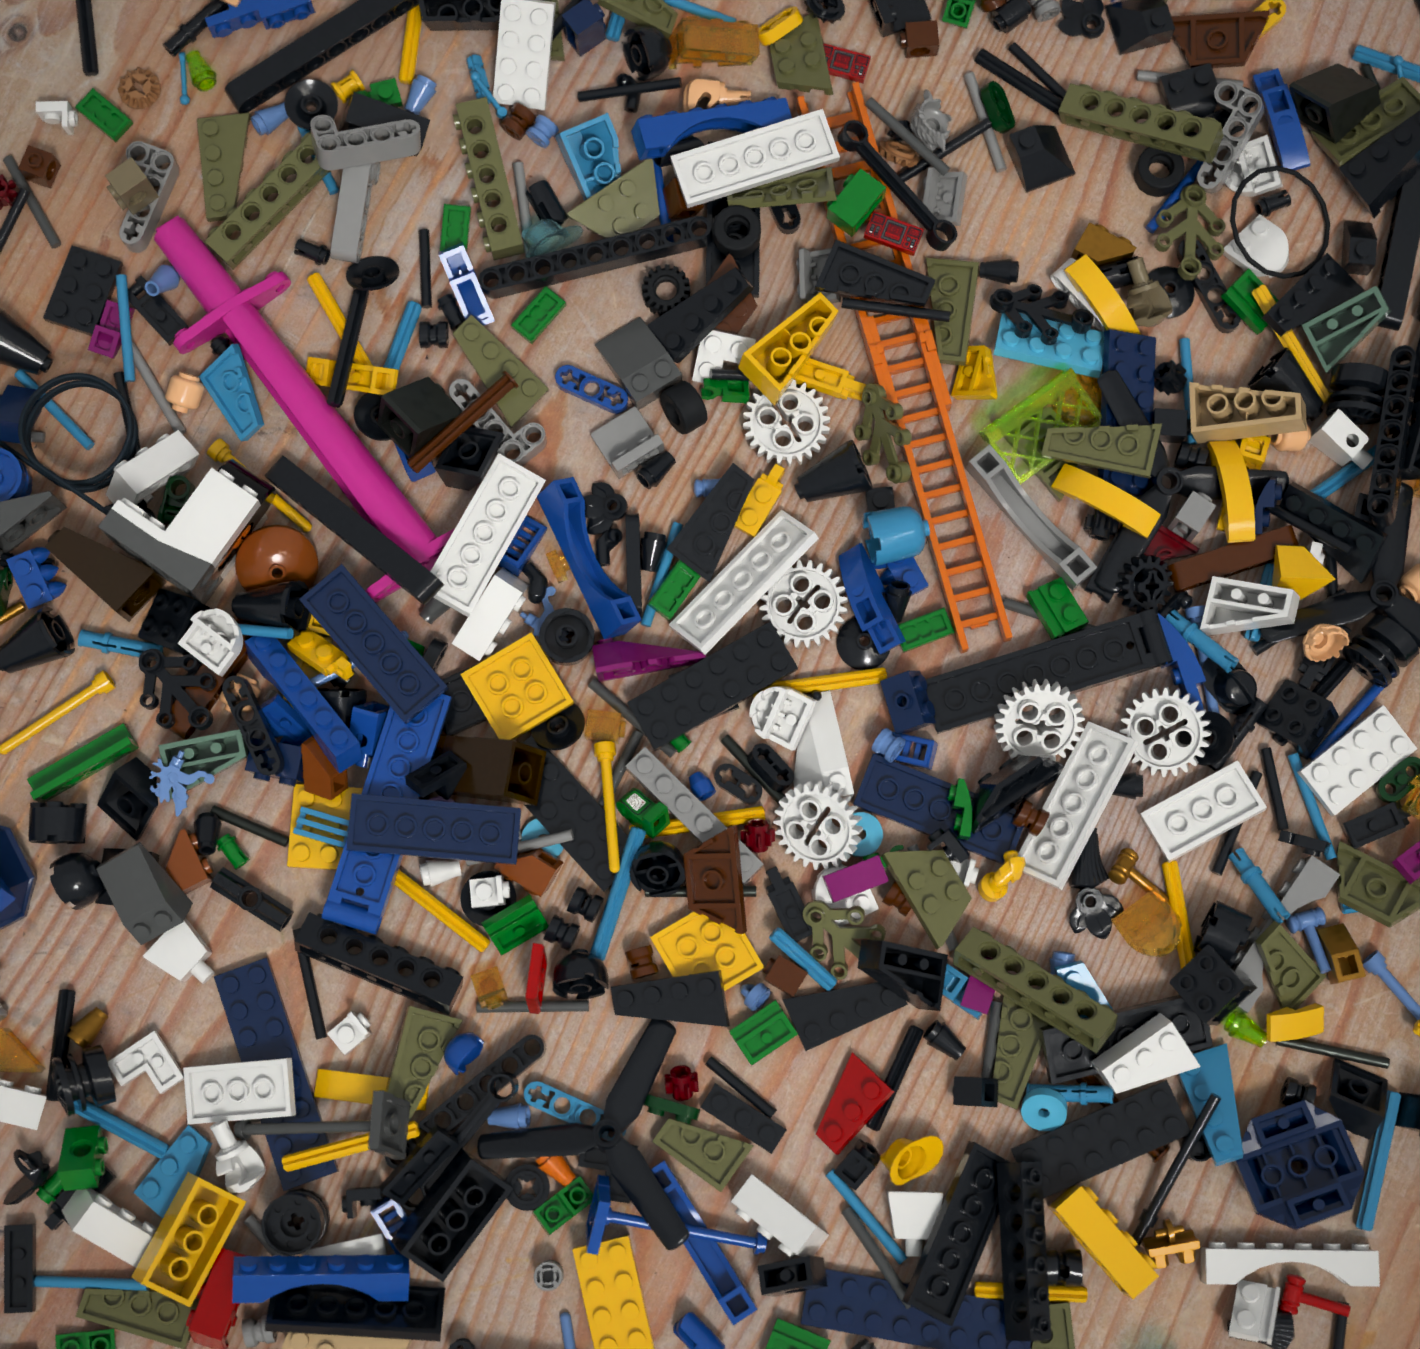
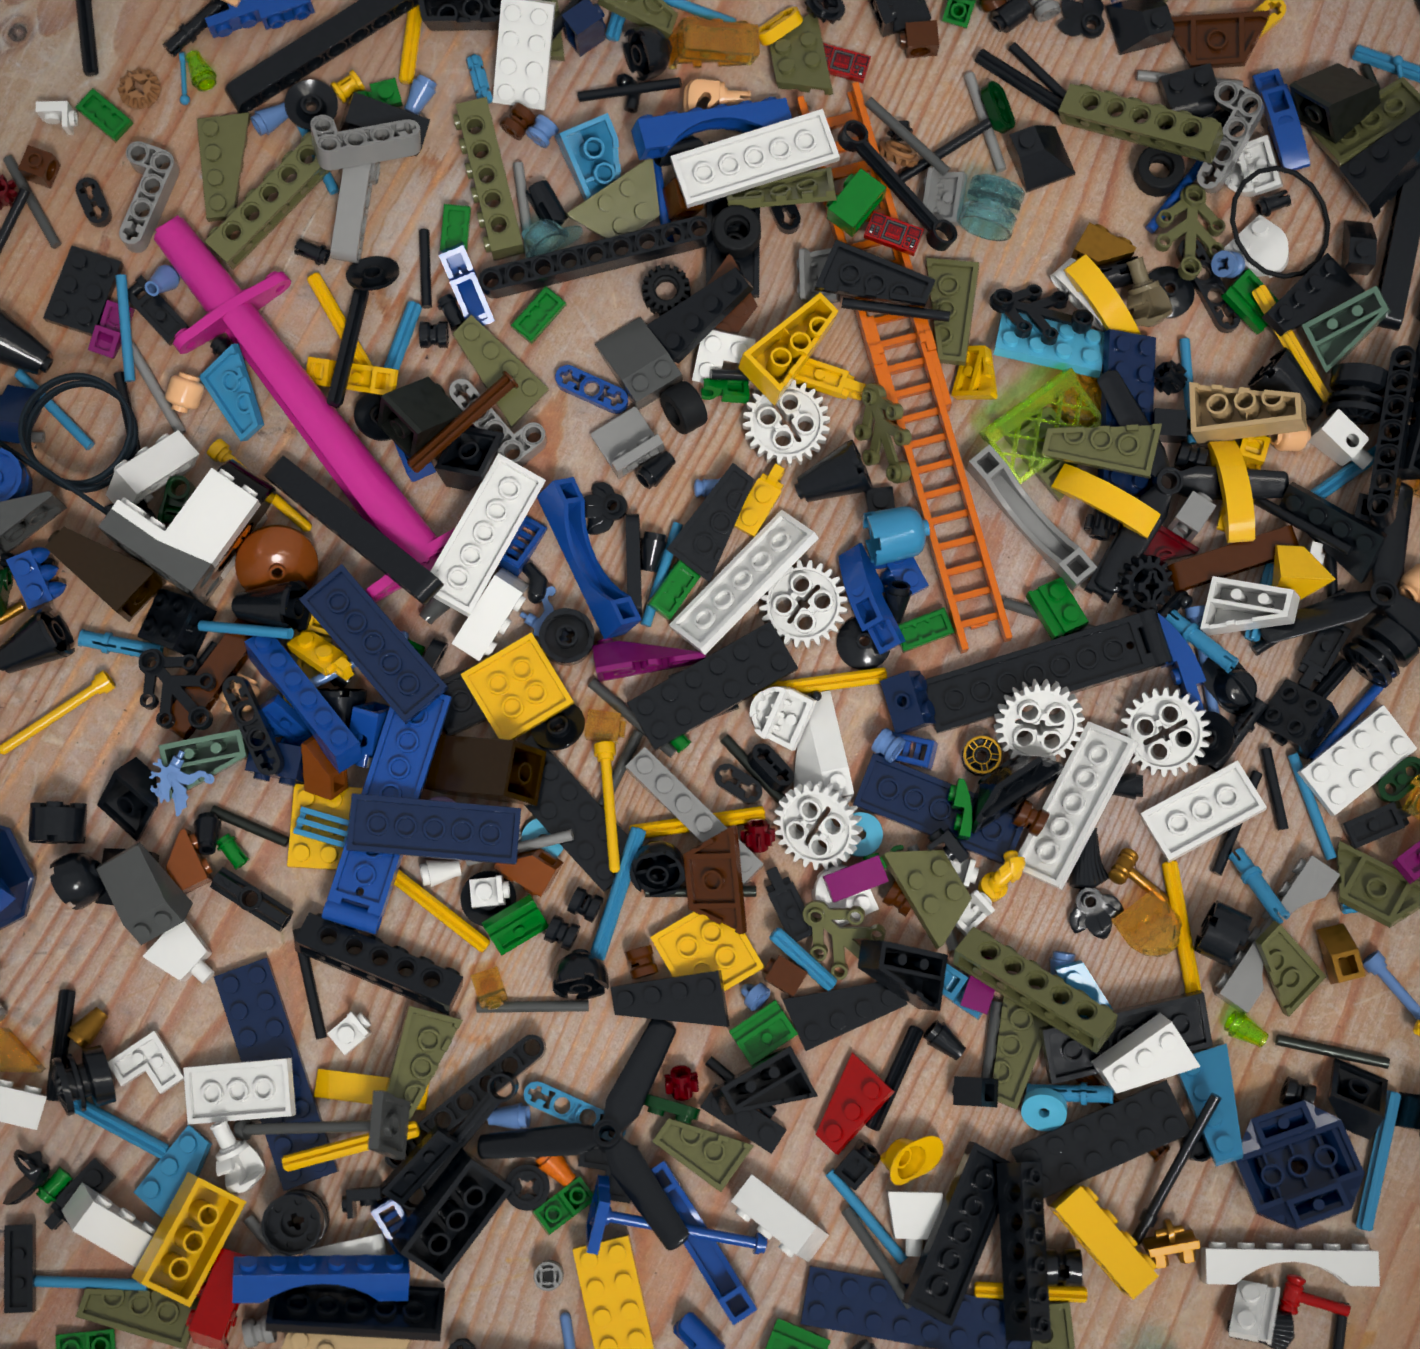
(82, 763): green fence -> none
(82, 1158): green brick -> none
(98, 200): none -> black beam
(130, 187): dark tan brick -> none
(213, 639): white slope -> none
(437, 775): black slope -> none
(462, 1051): blue hair -> none
(501, 111): dark azure hinge -> none
(536, 978): red tile -> none
(558, 565): clear yellow plate -> none
(605, 544): black arm -> none
(643, 812): green leg -> none
(701, 786): blue hose -> none
(767, 1083): none -> black wedge
(792, 1276): black brick -> none
(930, 123): light grey hair -> none
(975, 912): none -> white bracket
(985, 745): none -> wheel
(991, 207): none -> clear light blue wheel
(1001, 271): black cone -> none
(1211, 986): black bracket -> none
(1234, 261): none -> medium blue wheel
(1268, 498): dark blue slope -> none
(1295, 1024): yellow slope -> none
(1308, 921): medium blue piece -> none
(1311, 845): black plate -> none
(1324, 642): light nougat hair -> none

